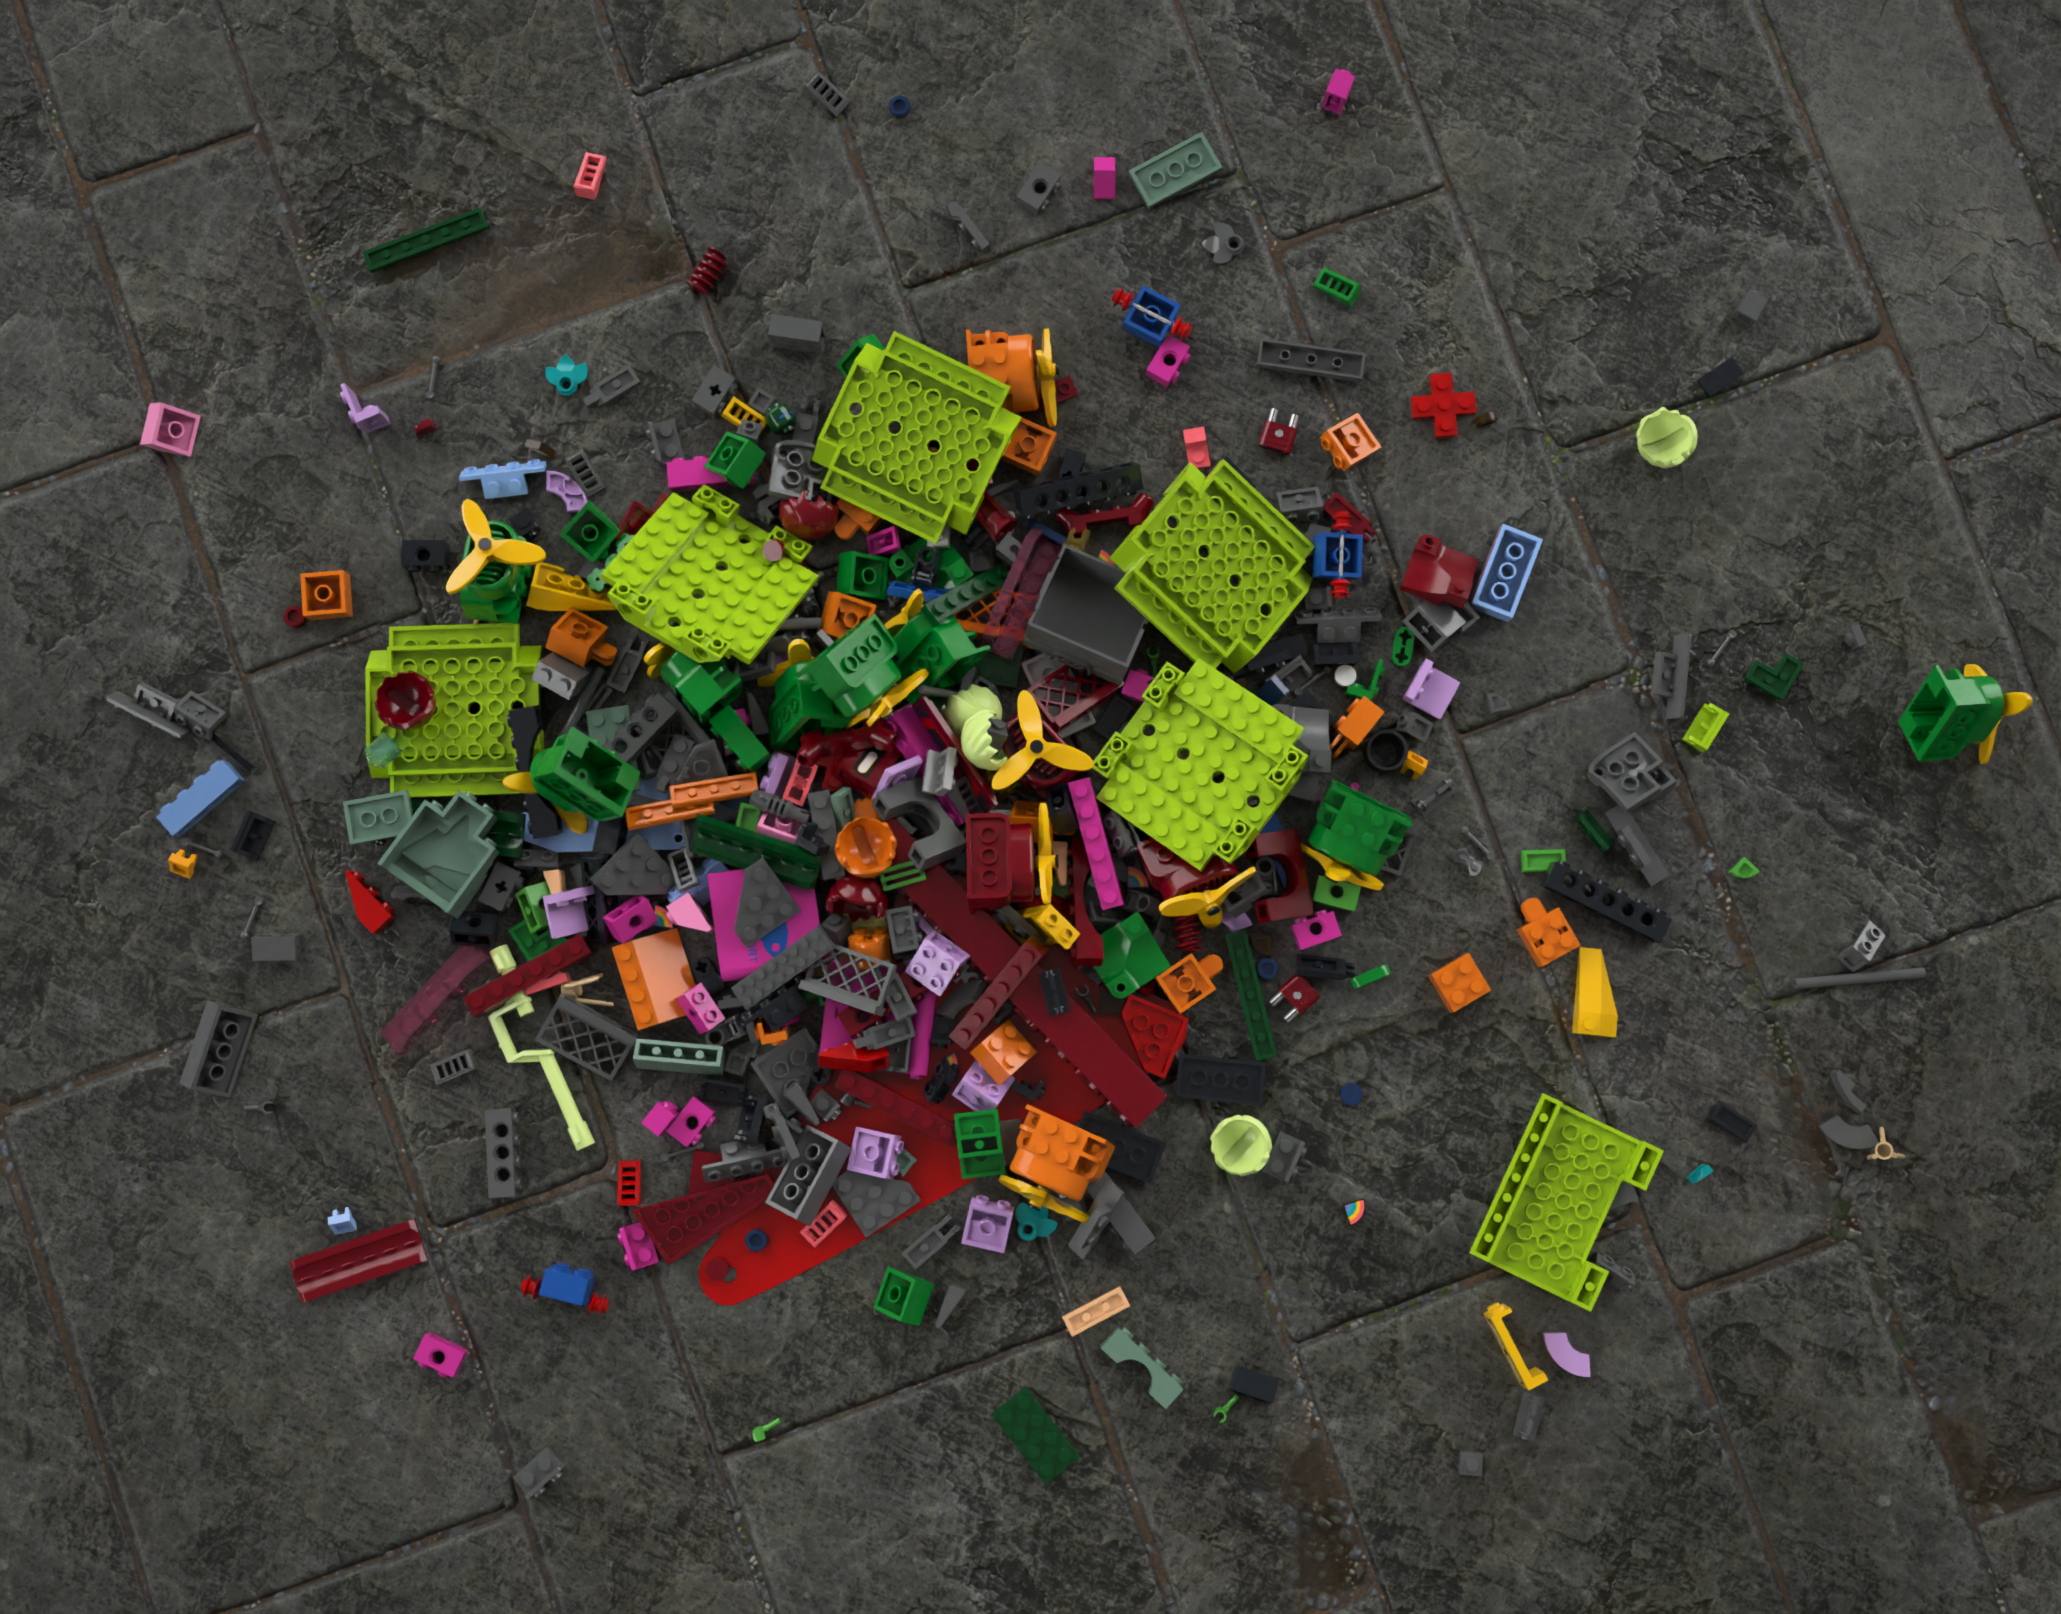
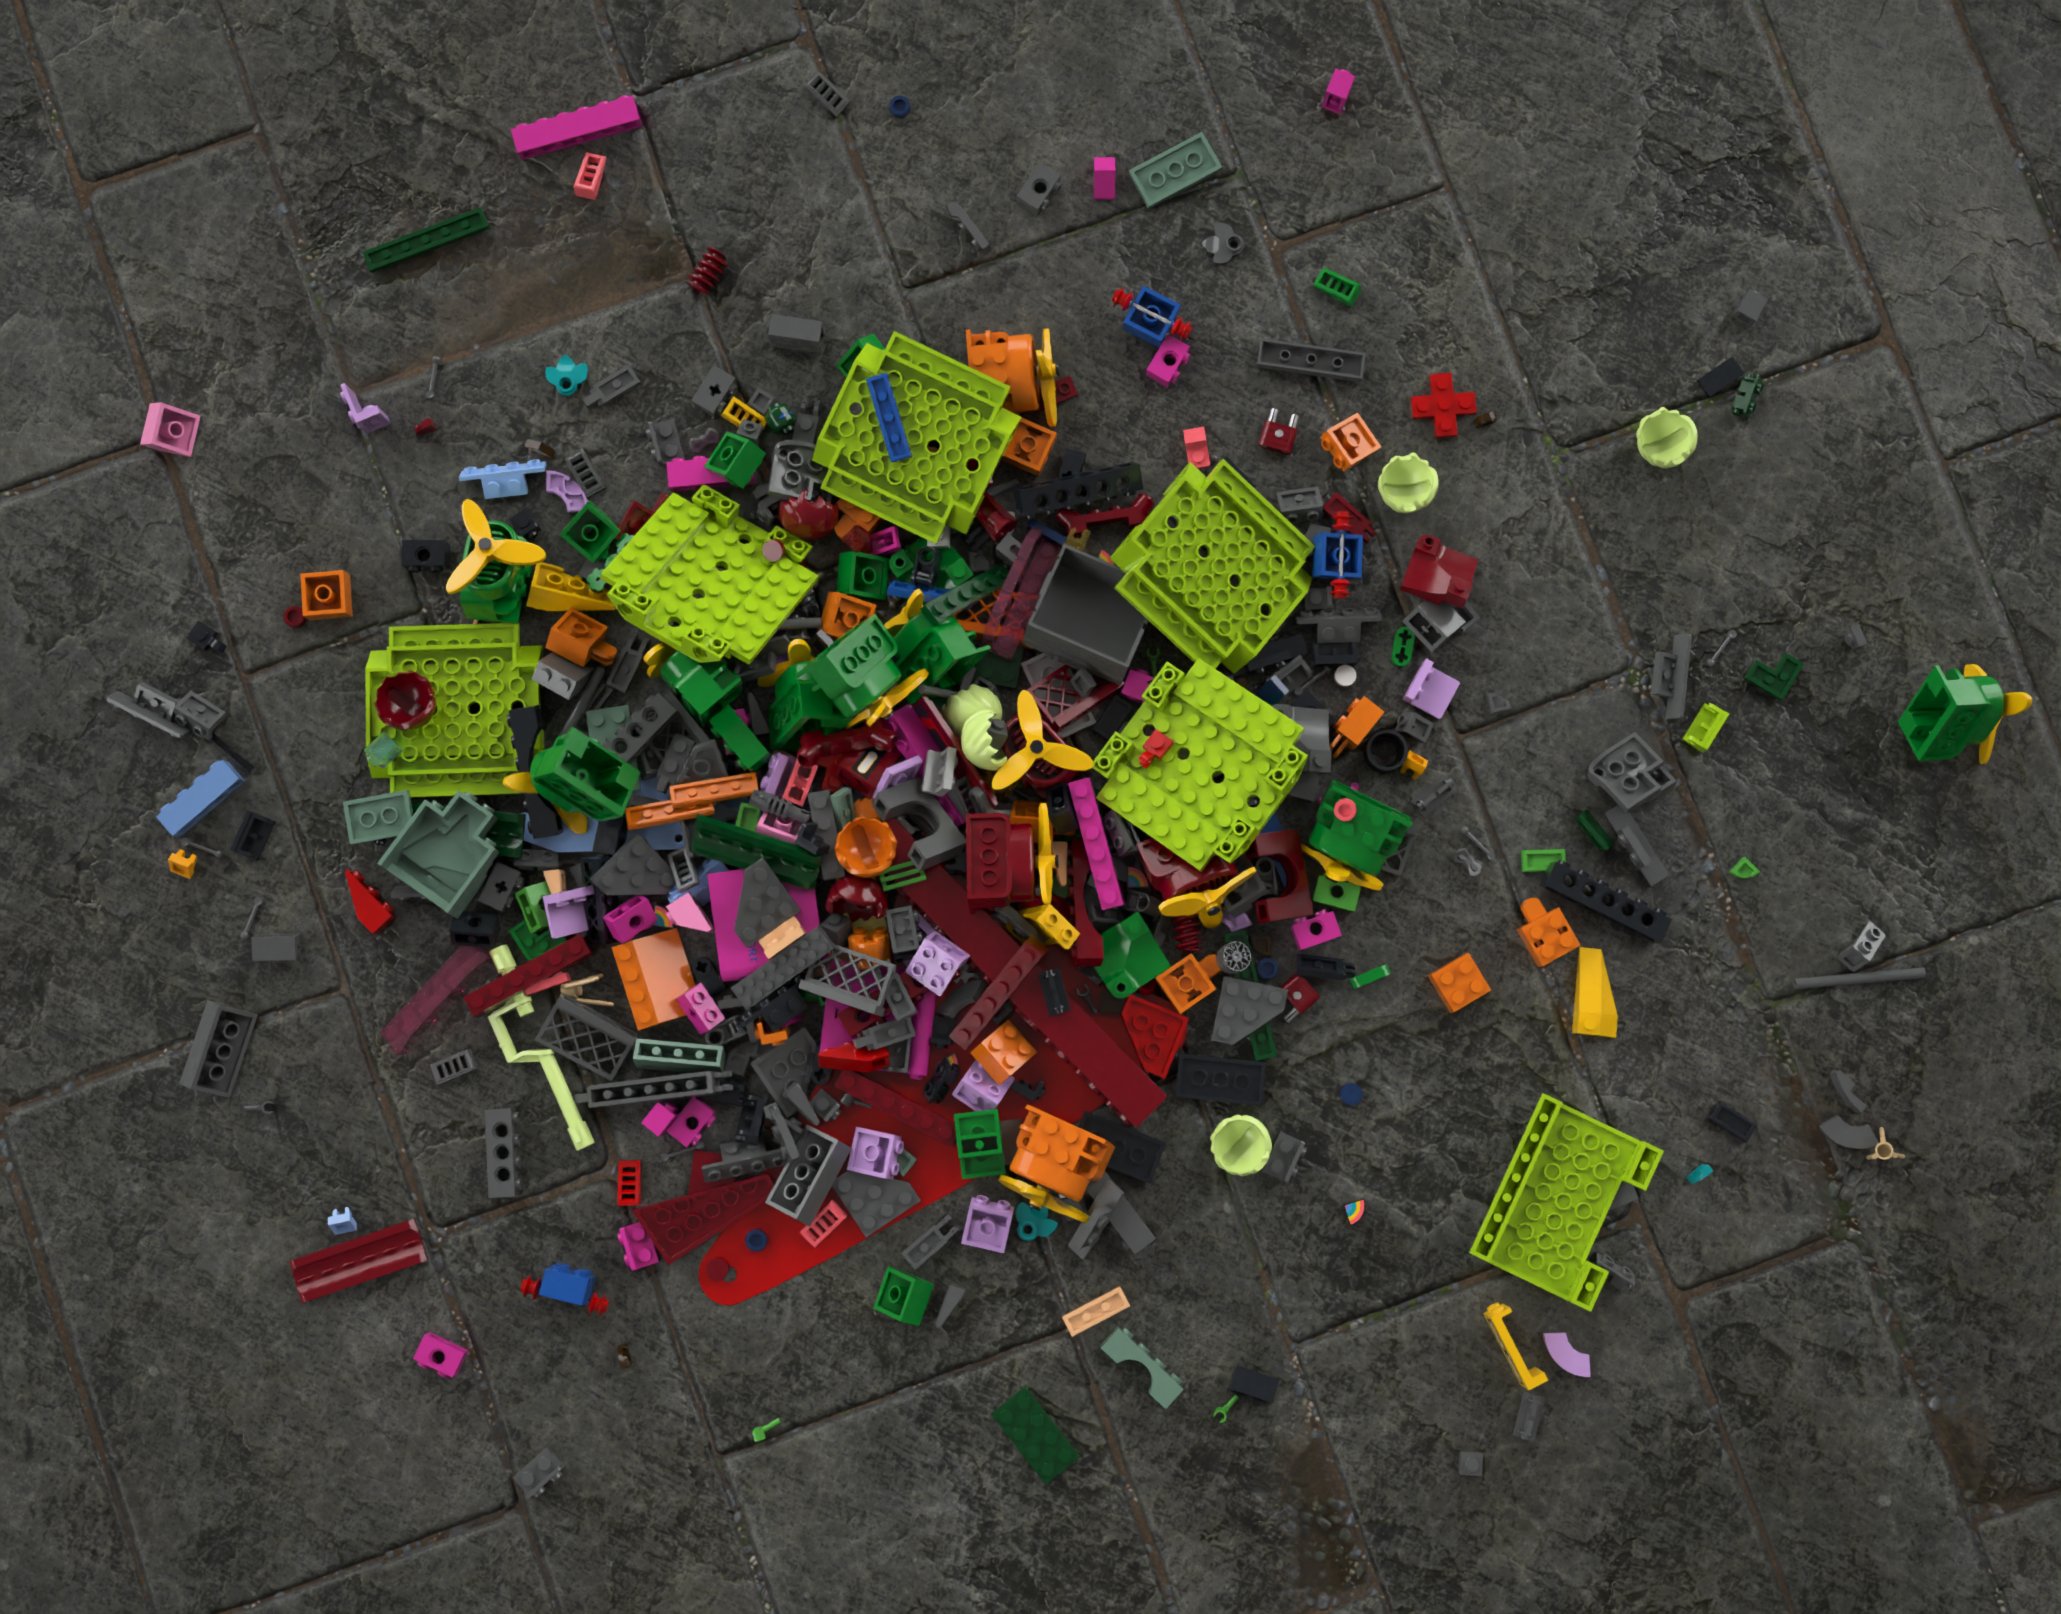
(205, 637): none -> black plate
(576, 127): none -> dark pink brick
(624, 1356): none -> dark brown tile
(654, 1089): none -> dark grey hinge
(709, 437): none -> dark grey piece
(782, 937): none -> light nougat bracket
(858, 540): none -> clear red bracket
(889, 417): none -> blue tile
(980, 801): none -> dark grey tile
(1083, 682): none -> dark grey plate
(1155, 746): none -> red plate
(1233, 957): none -> dark grey wheel
(1244, 1008): none -> dark grey plate
(1345, 809): none -> coral tile
(1359, 691): green bracket -> none
(1408, 483): none -> yellowish green piece
(1505, 573): light blue brick -> none
(1747, 404): none -> dark green hinge

